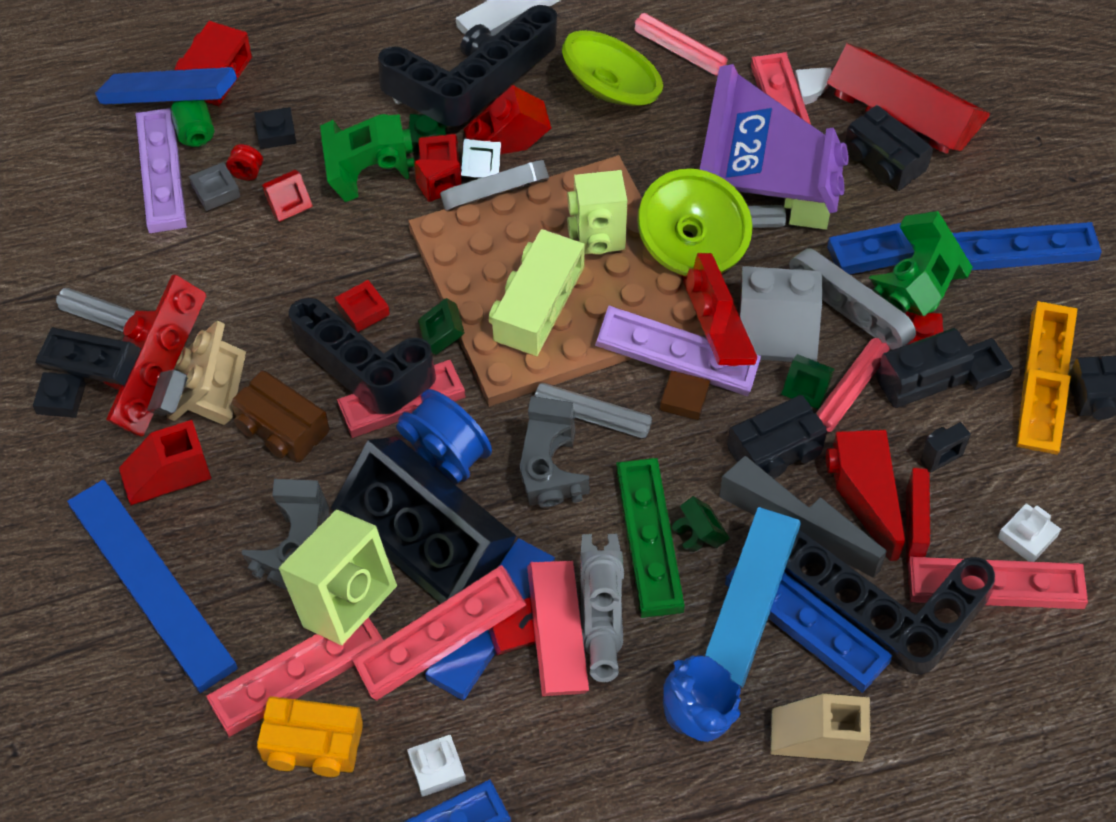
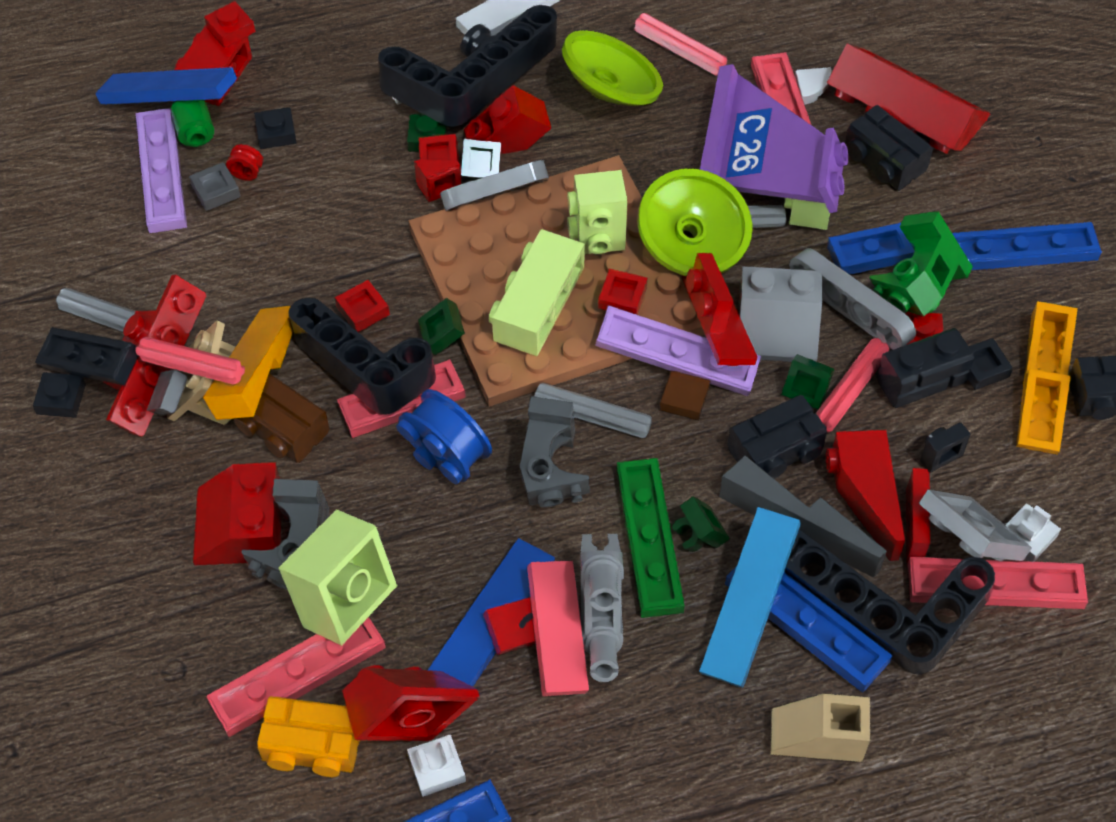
(152, 586): blue tile -> none
(164, 463): red slope -> none
(190, 360): none -> coral axle
(229, 24): none -> red plate
(237, 514): none -> red slope
(258, 351): none -> light orange slope
(287, 195): tile -> none
(347, 157): green tile -> none
(404, 703): none -> red slope
(423, 518): black slope -> none
(439, 632): coral tile -> none
(622, 291): none -> red plate
(701, 698): blue hair -> none
(976, 527): none -> light grey plate

